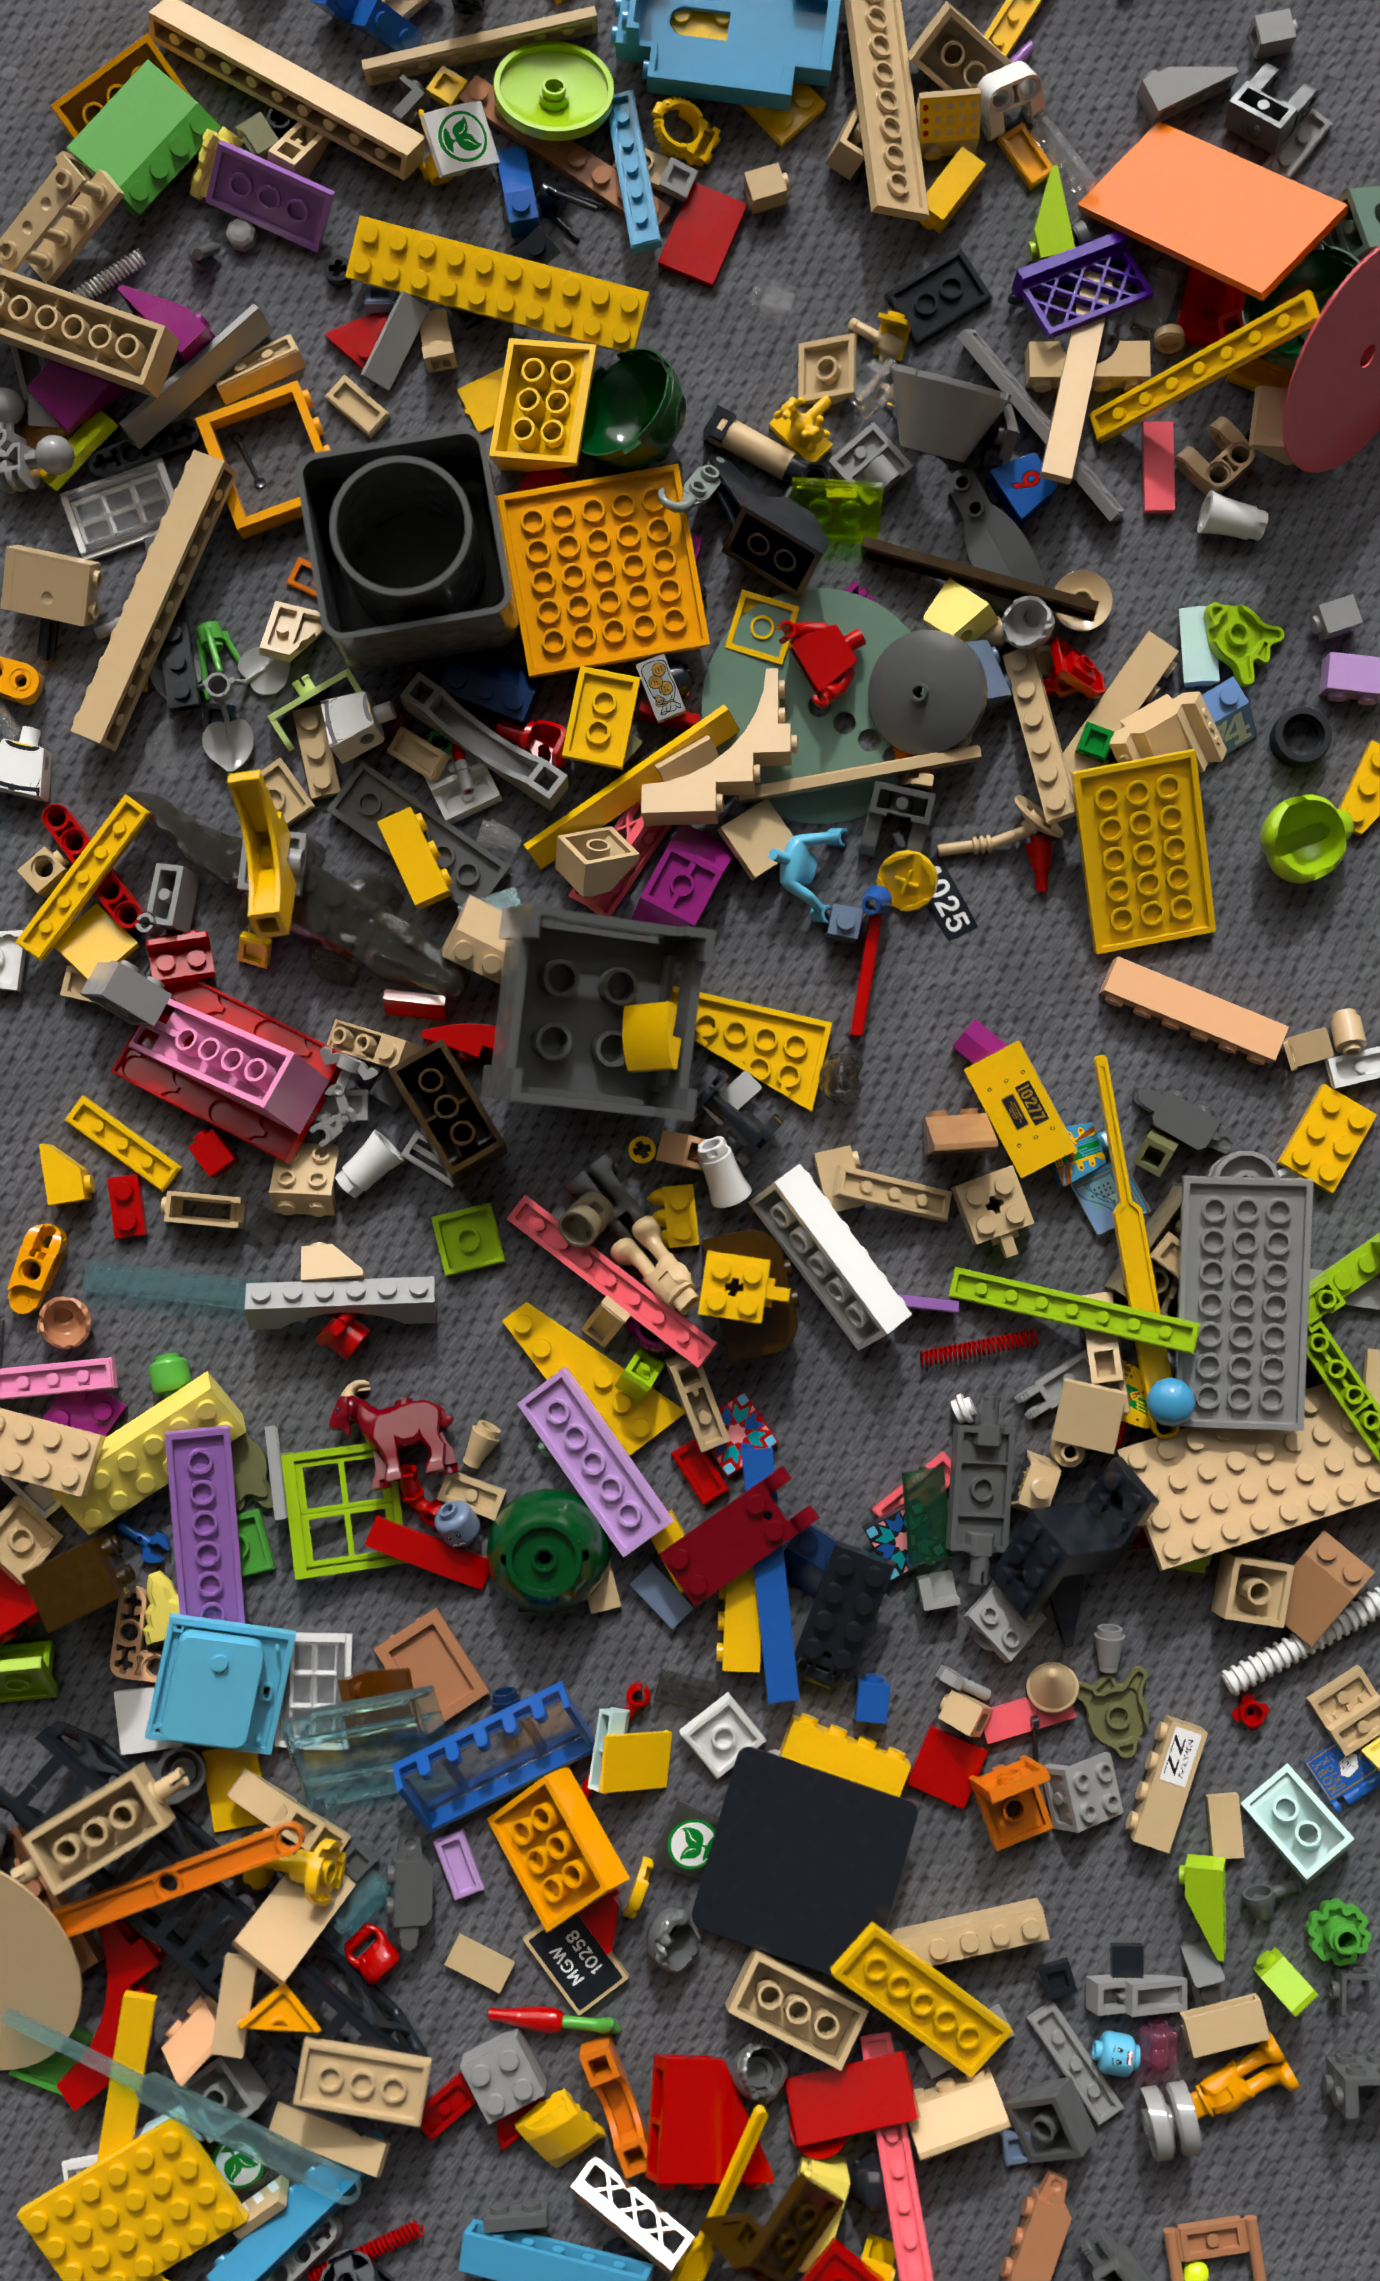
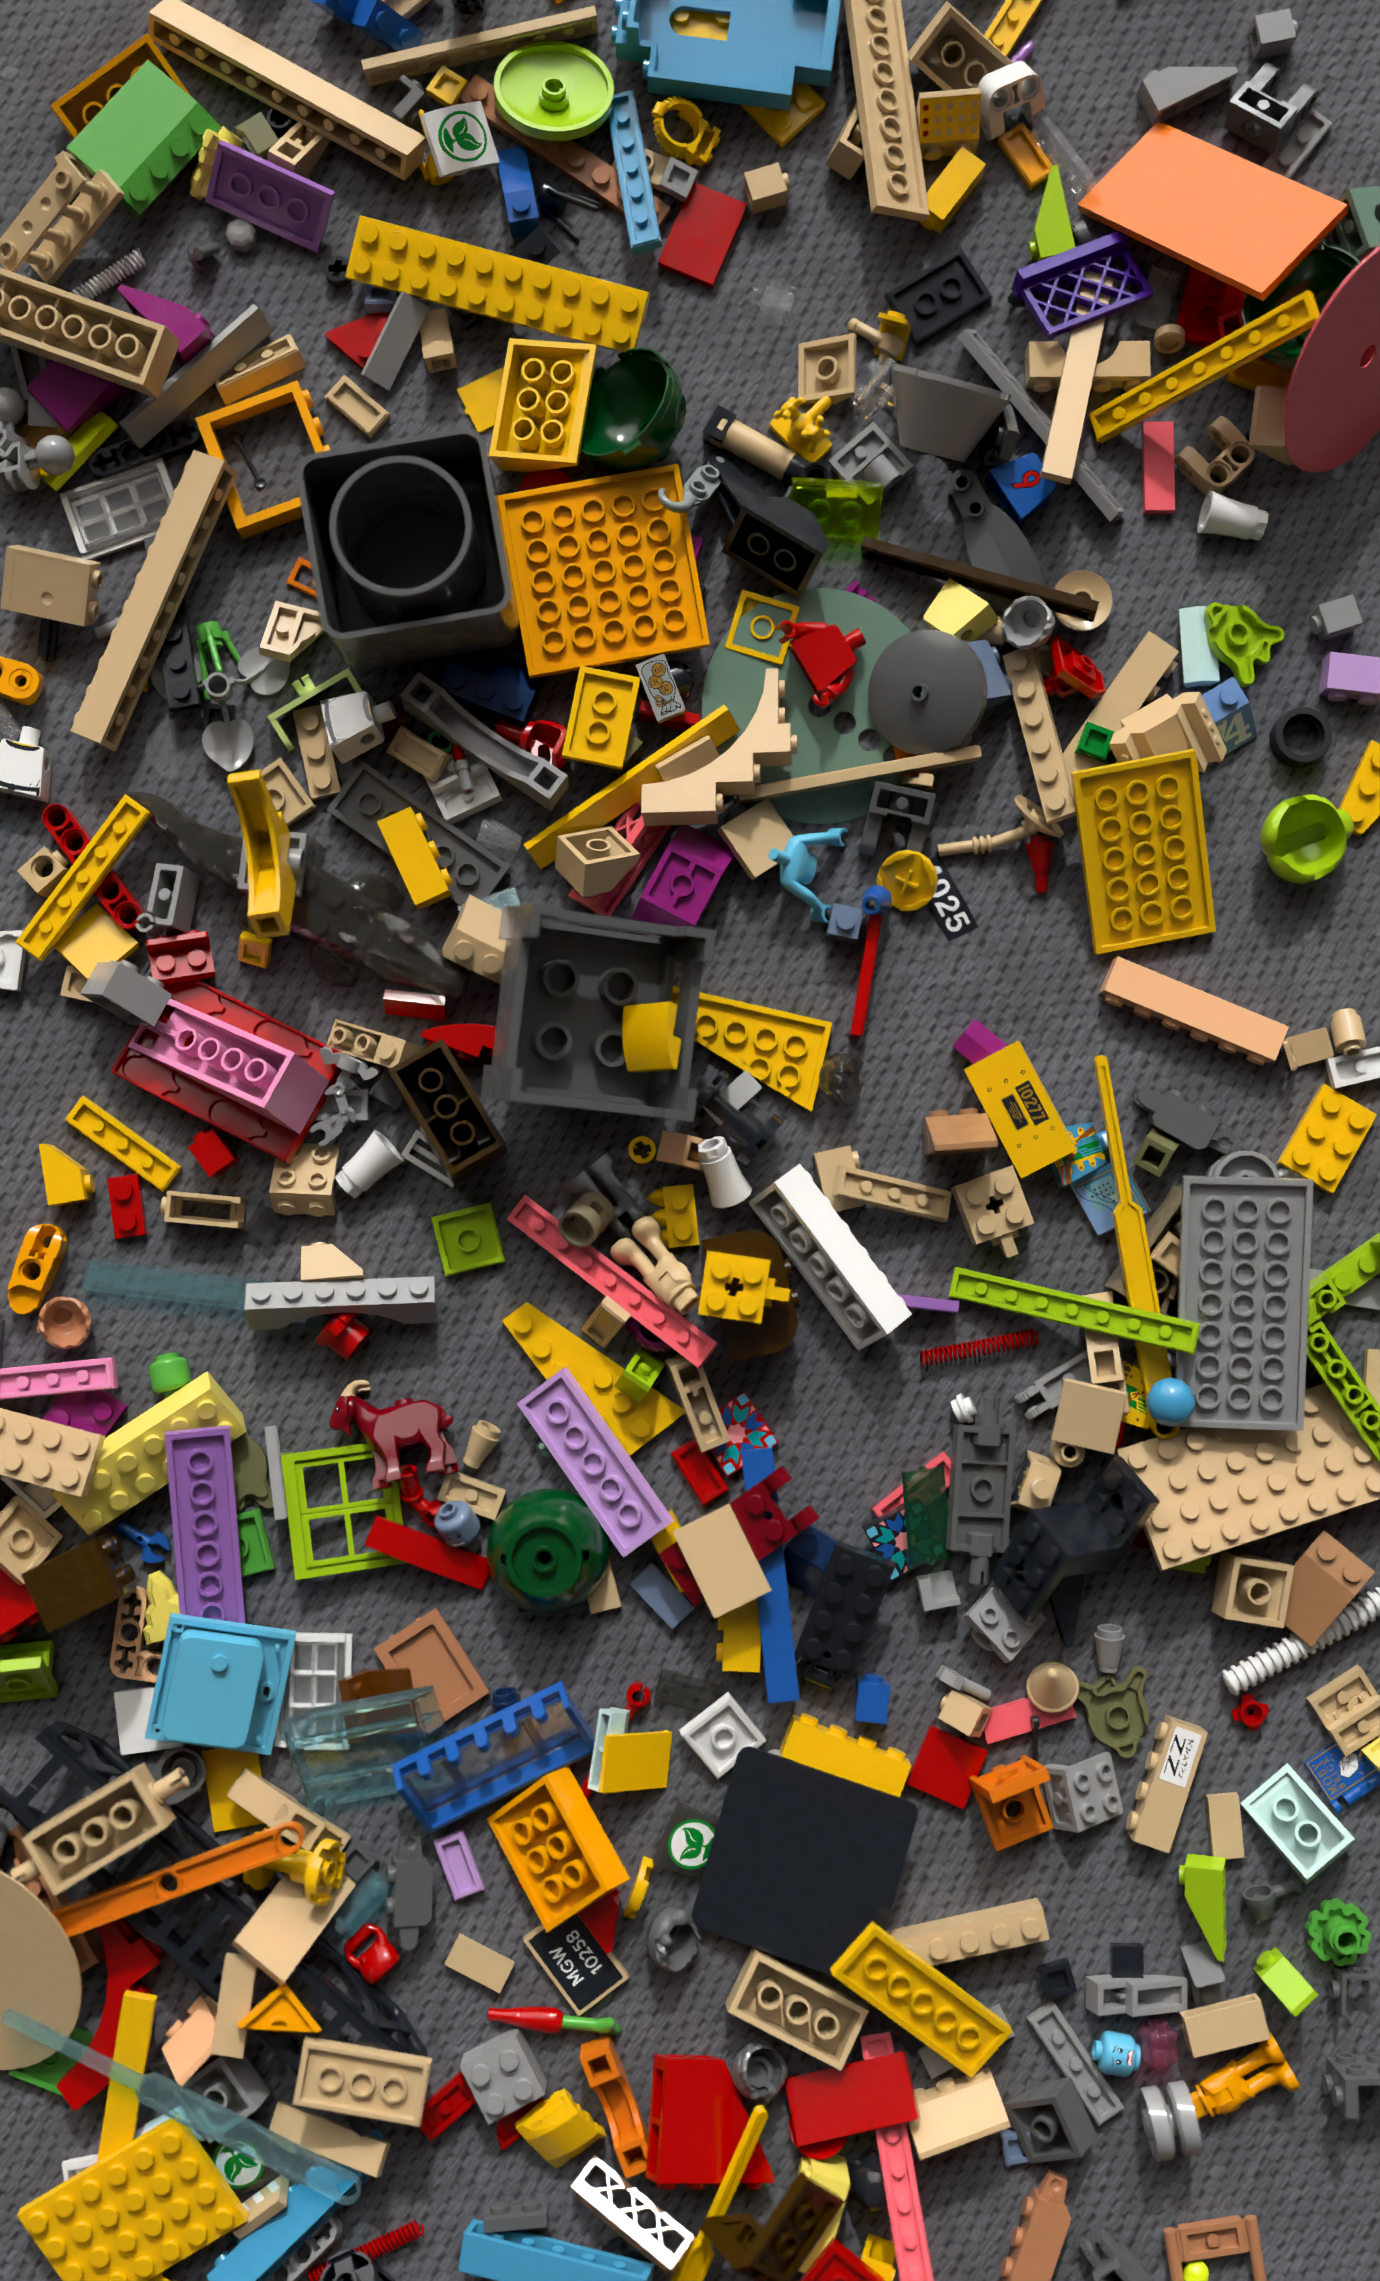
(722, 1560): none -> tan tile

